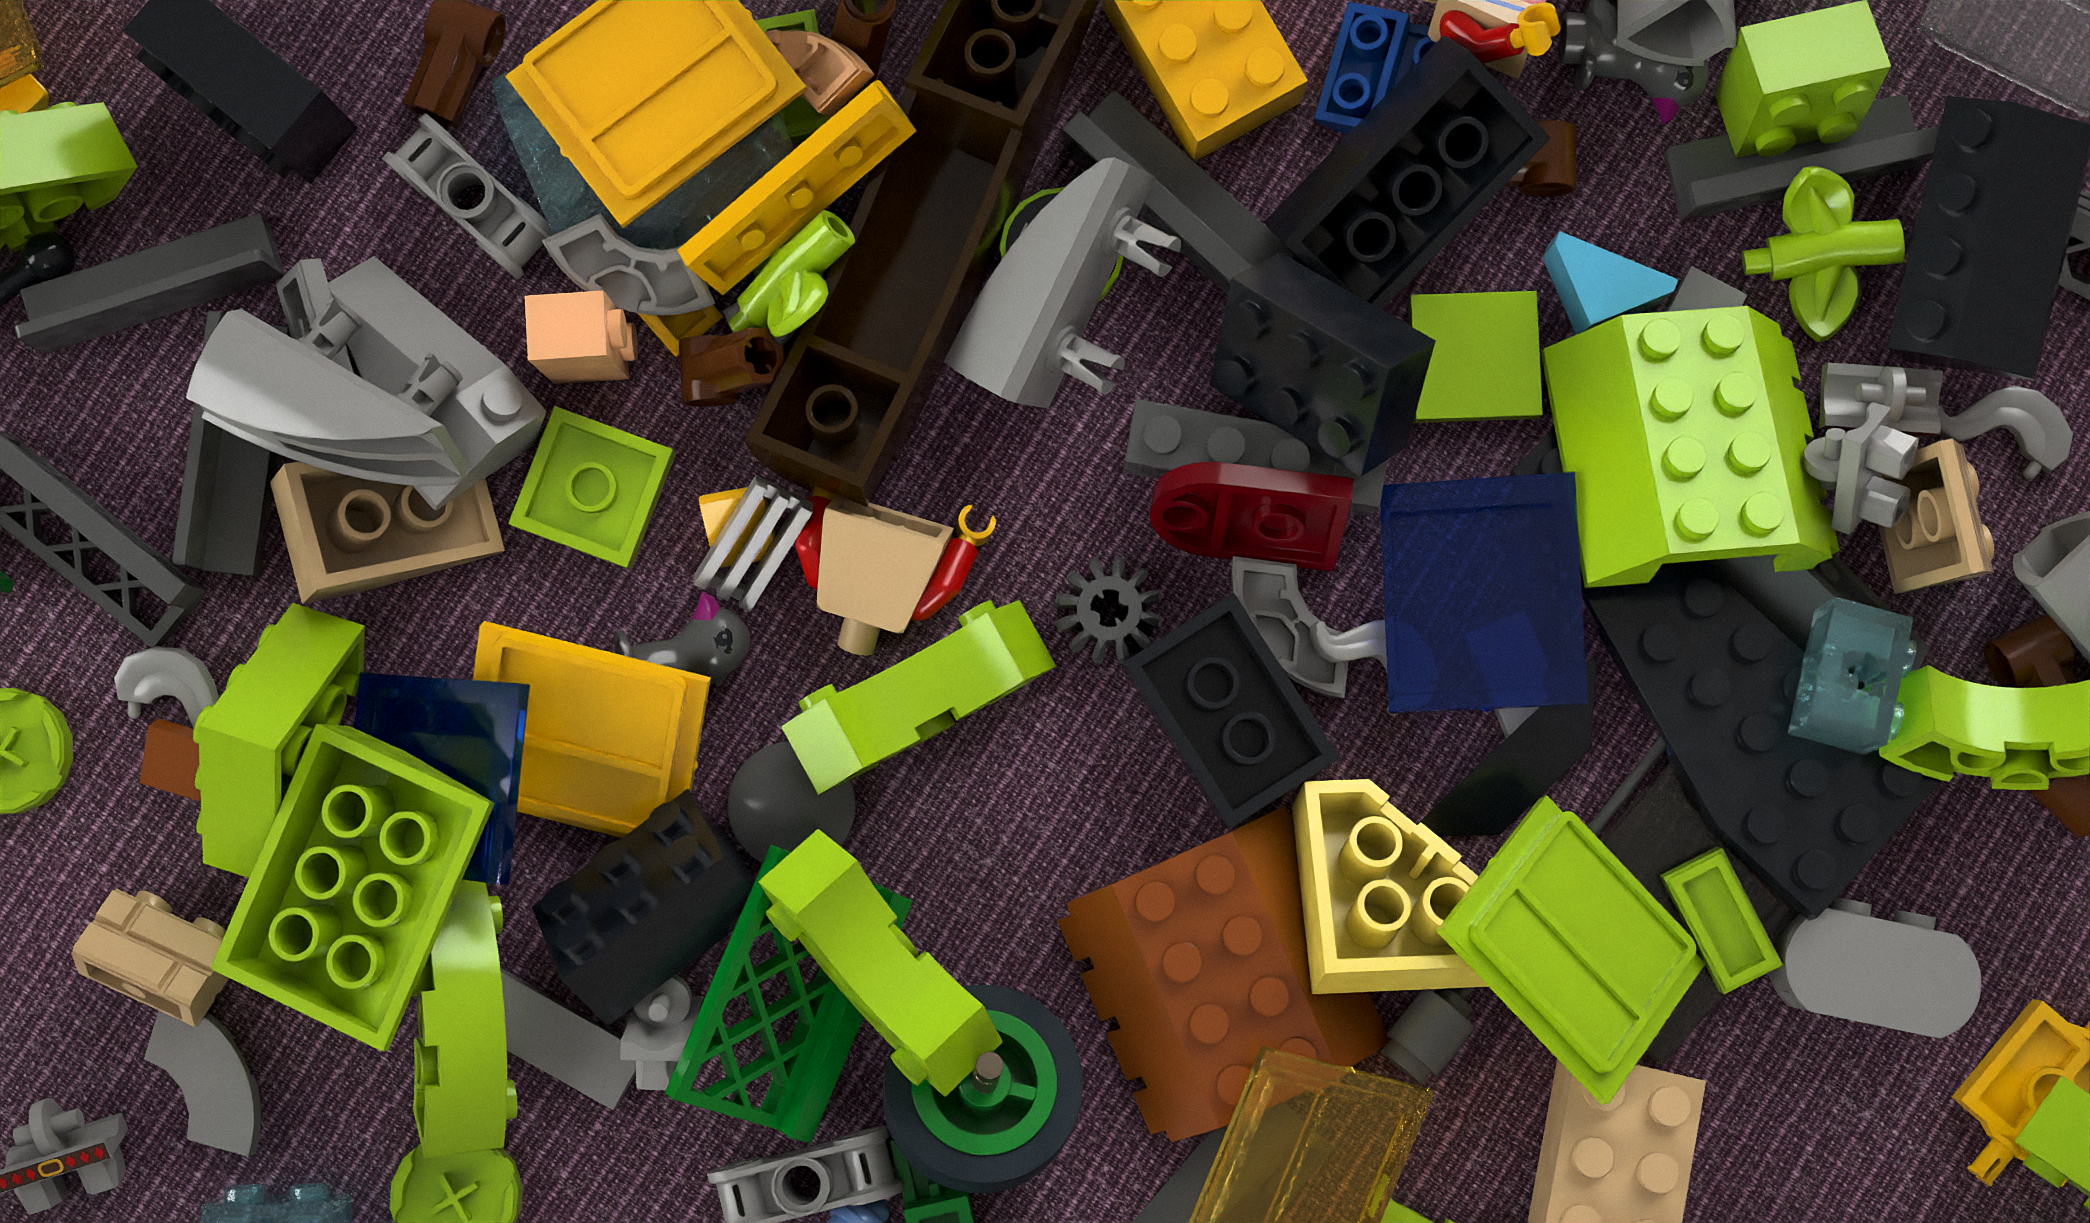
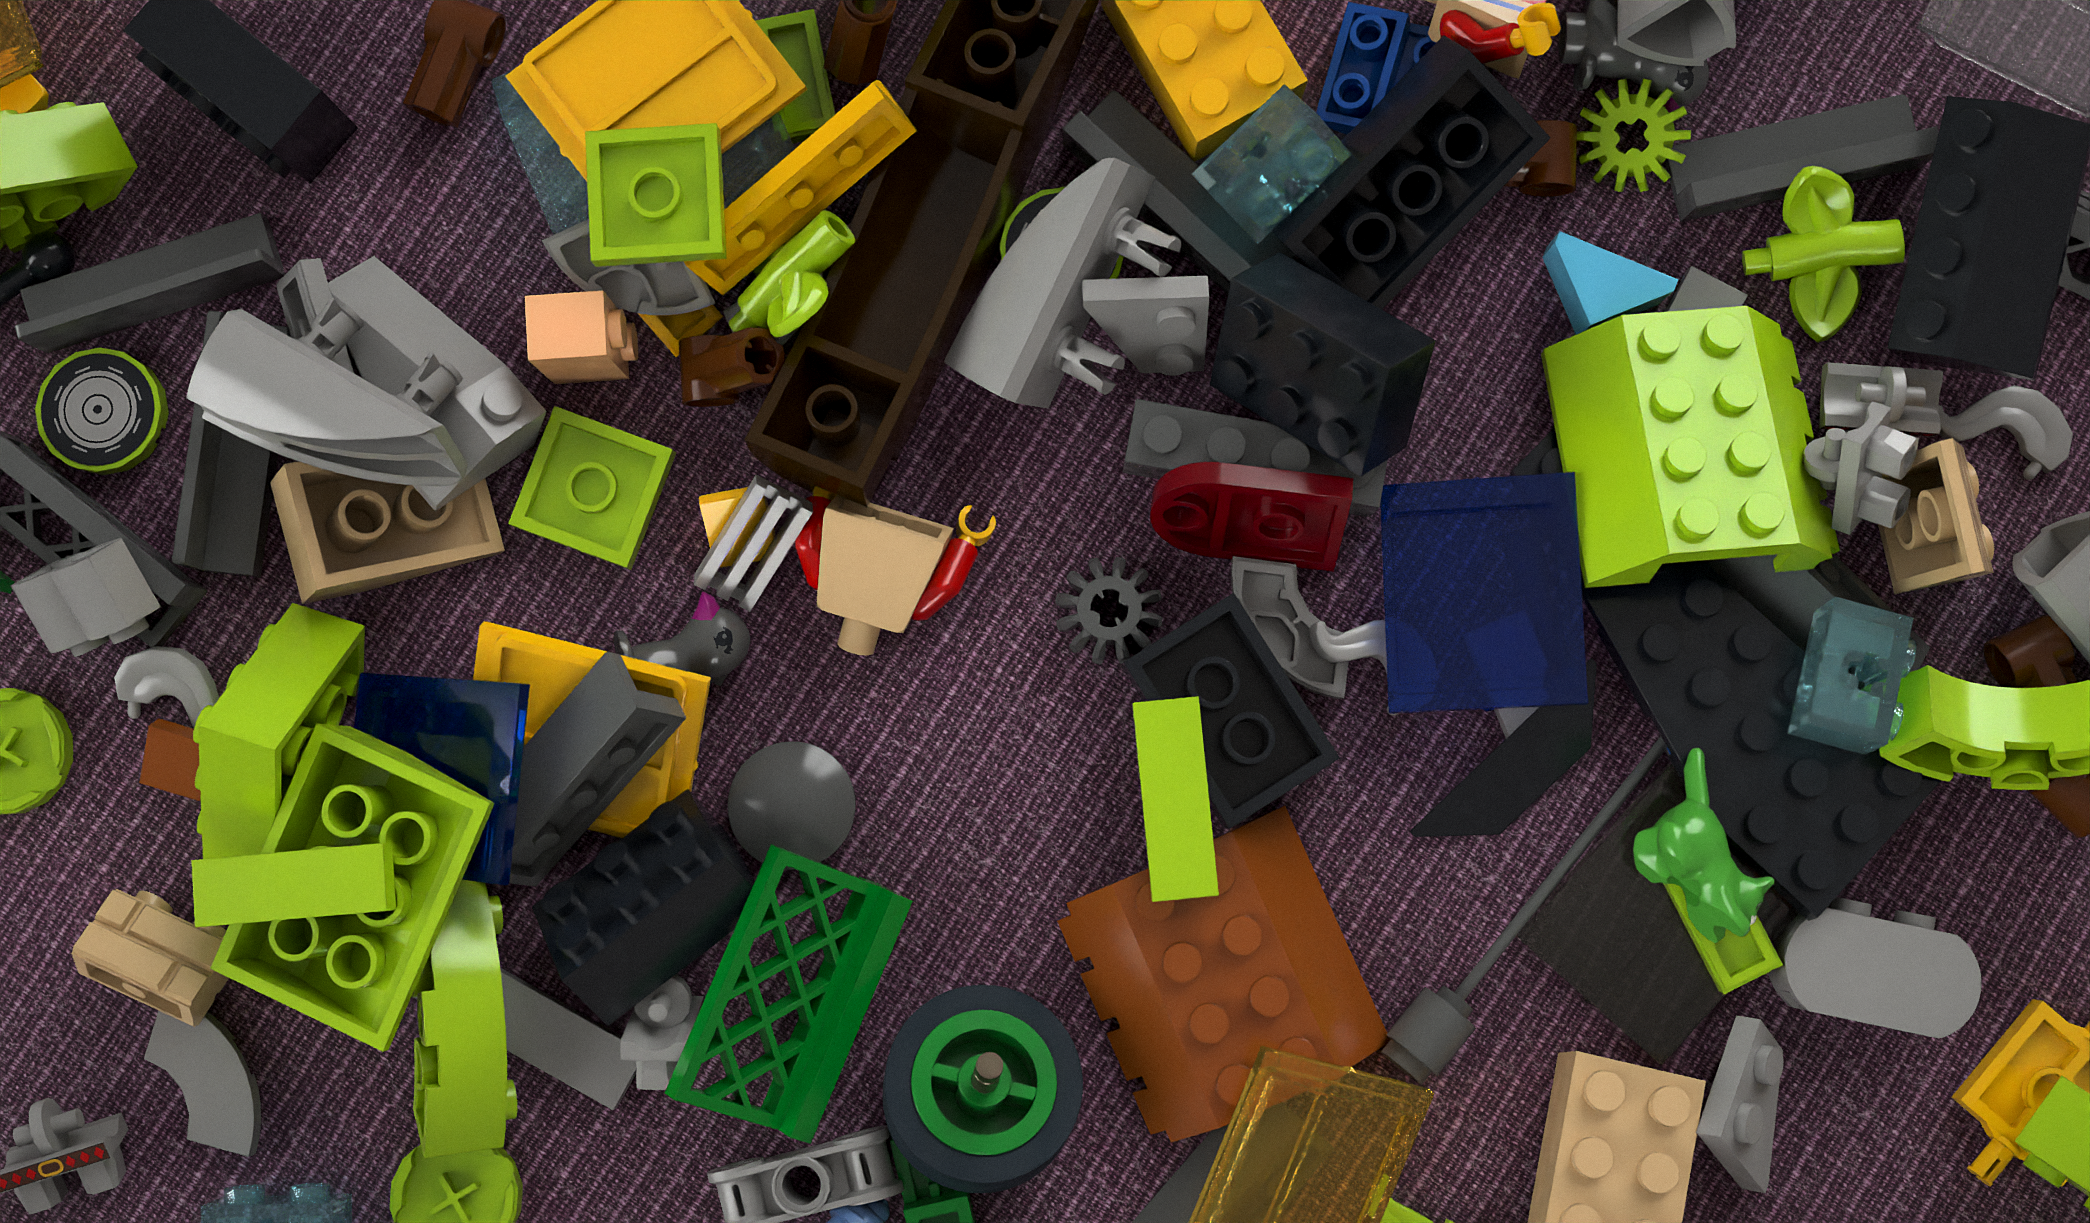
(87, 599): none -> light grey brick
(101, 411): none -> tile
(293, 884): none -> lime tile
(441, 169): light grey piece -> none
(583, 762): none -> dark grey panel
(655, 195): none -> lime plate
(824, 66): light nougat tile -> none
(852, 935): lime brick -> none
(913, 700): lime brick -> none
(1153, 319): none -> light grey wing
(1175, 799): none -> lime tile
(1271, 163): none -> clear light blue brick
(1375, 893): light yellow brick -> none
(1481, 358): lime tile -> none
(1574, 947): lime piece -> none
(1629, 109): none -> lime gear
(1693, 852): none -> bright green animal
(1743, 1104): none -> light grey wing
(1801, 79): lime brick -> none

